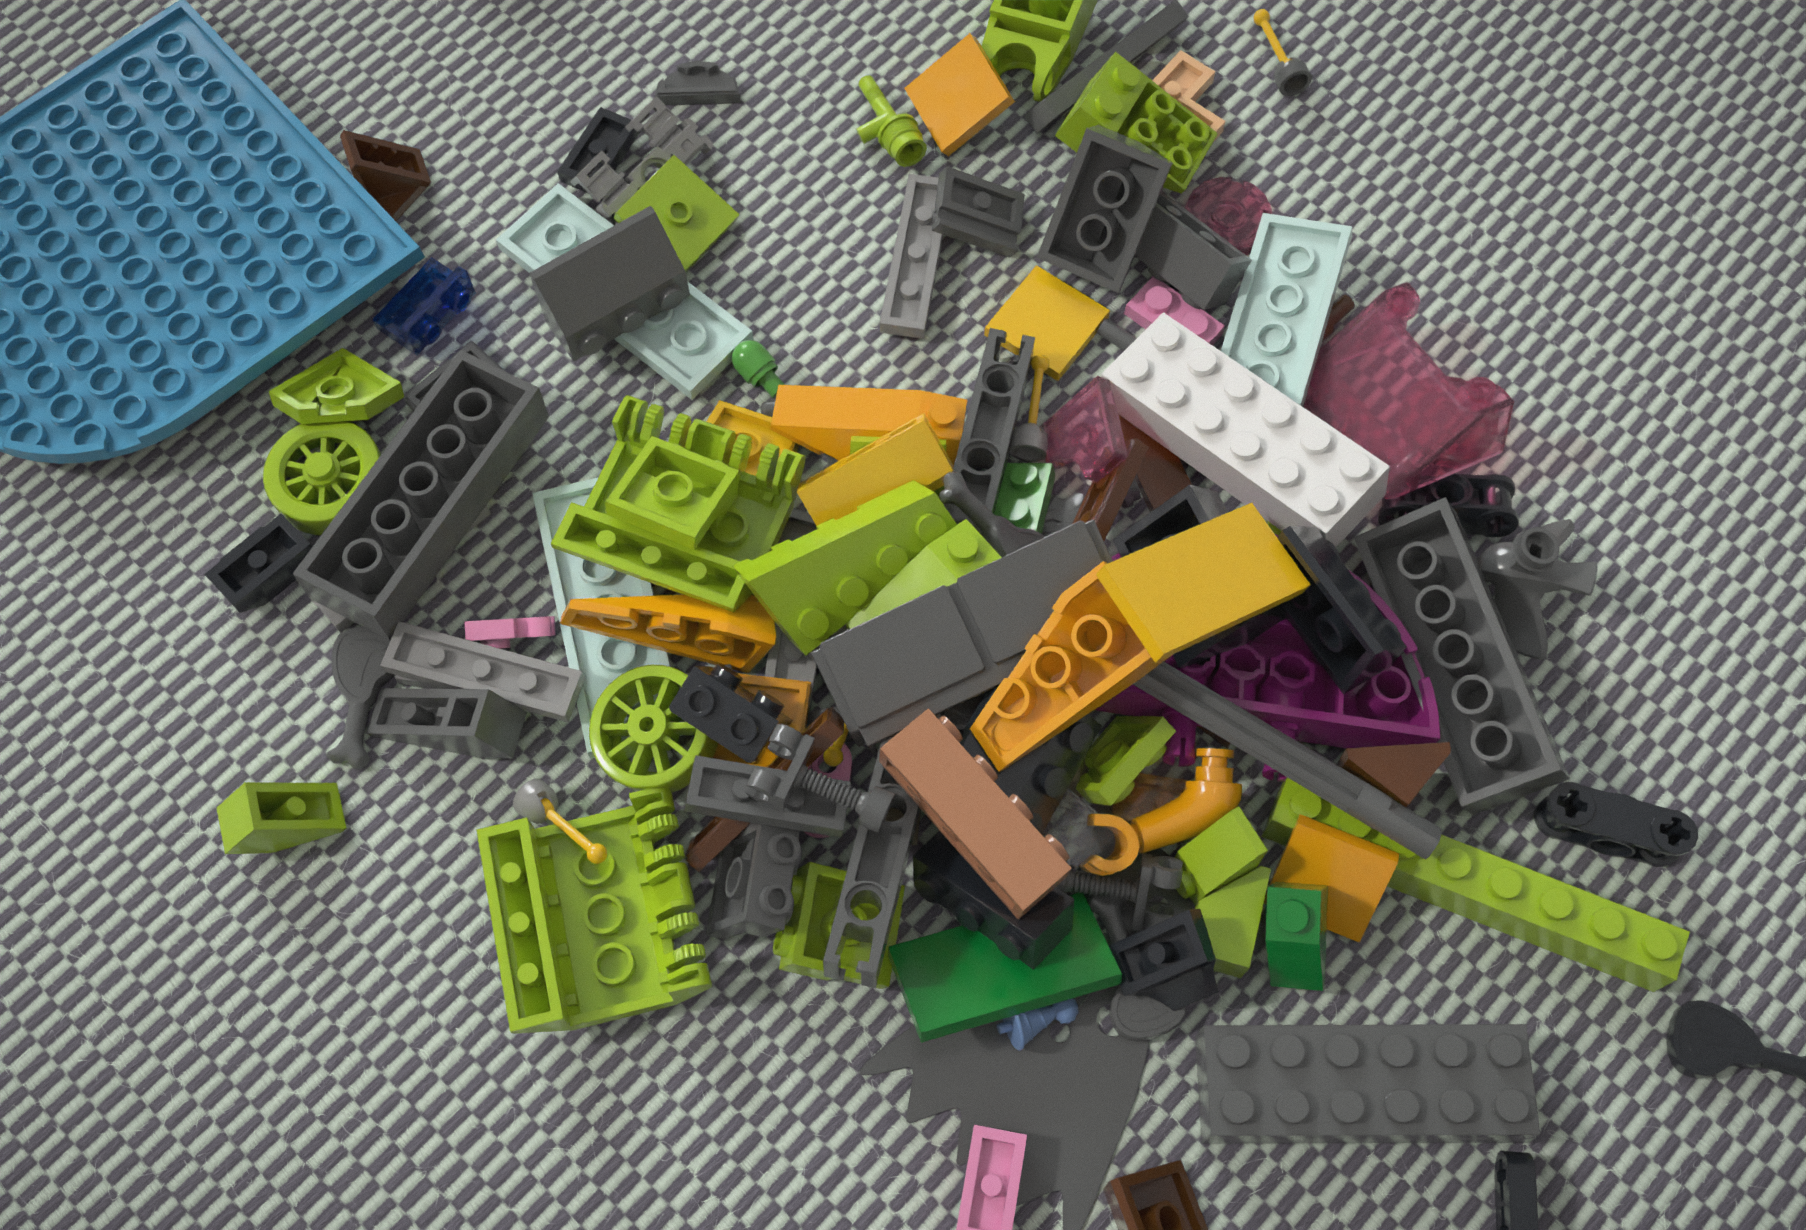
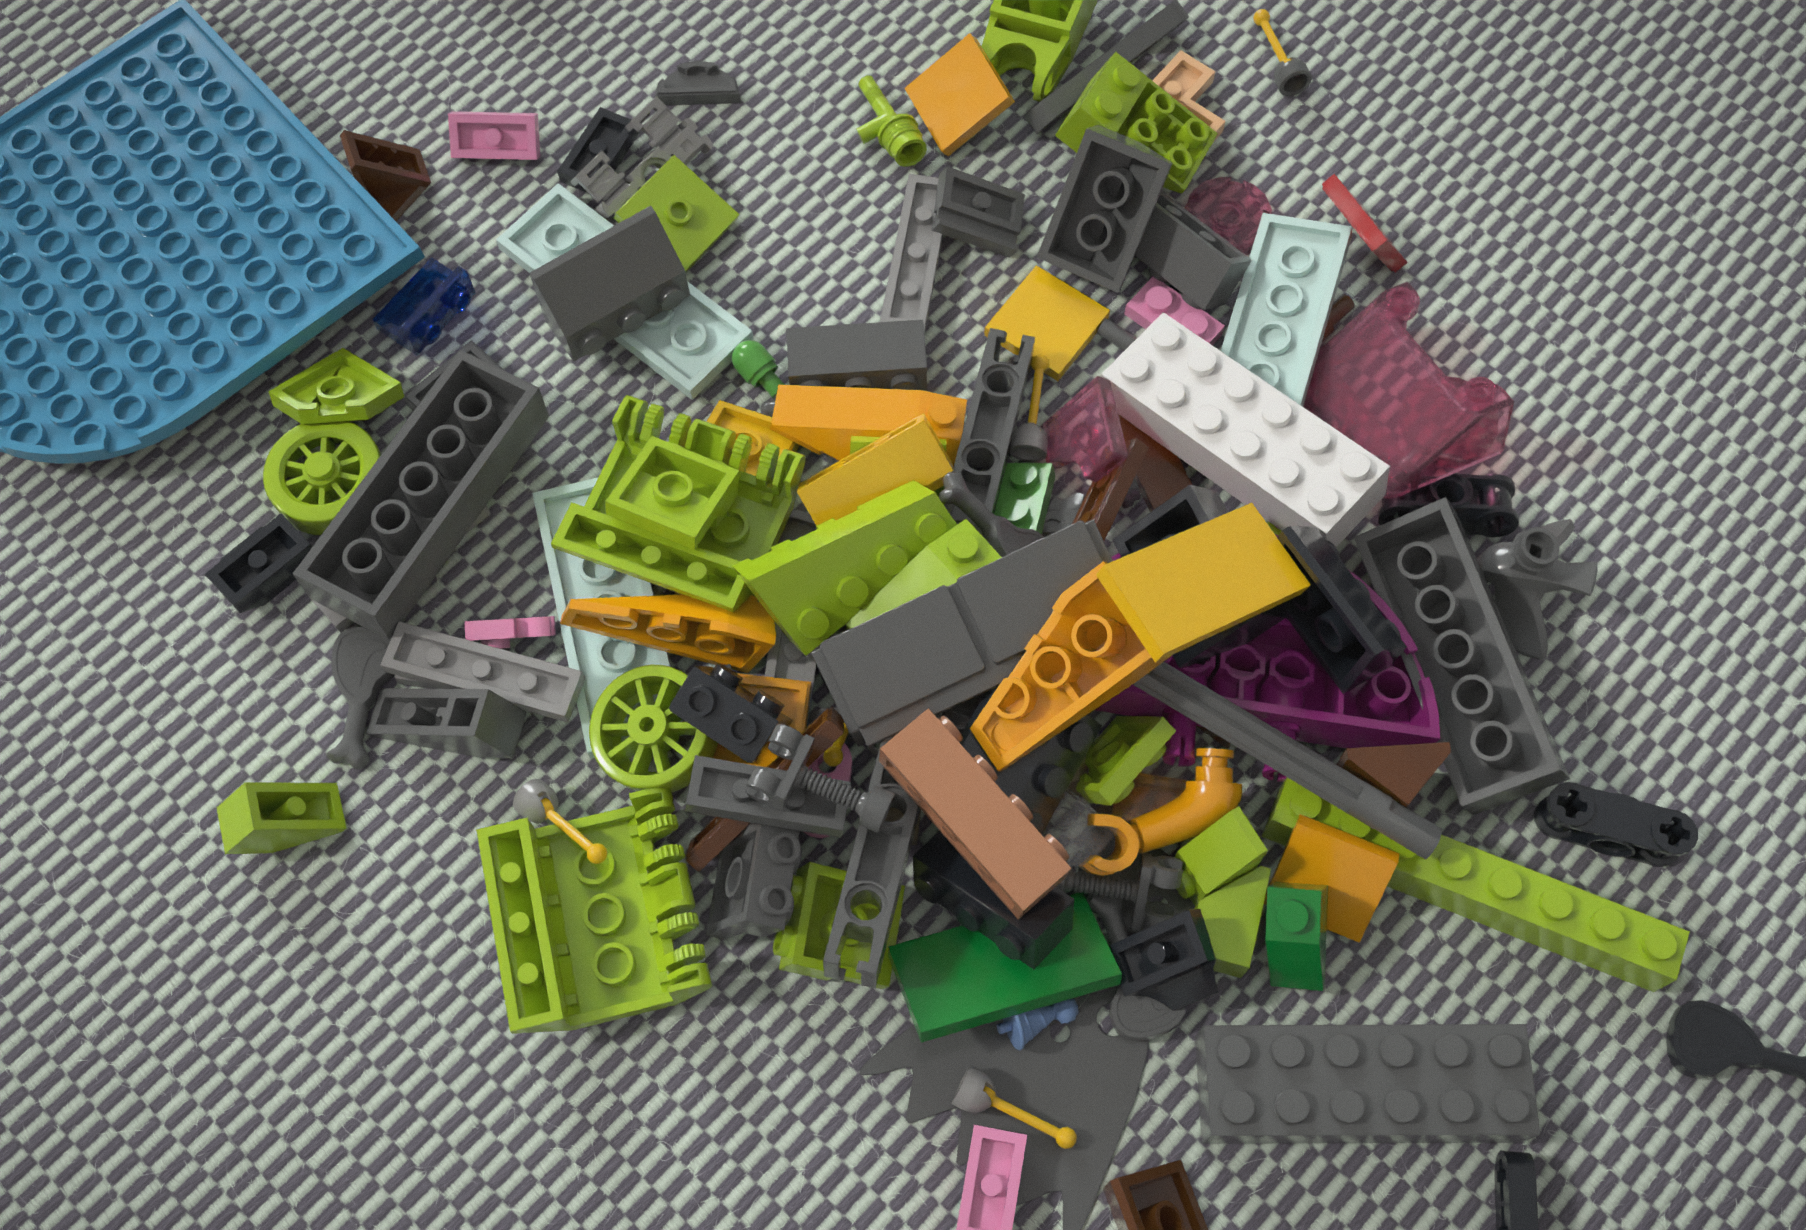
(494, 135): none -> bright pink plate
(859, 355): none -> dark grey brick
(978, 1093): none -> hinge
(1363, 223): none -> tile

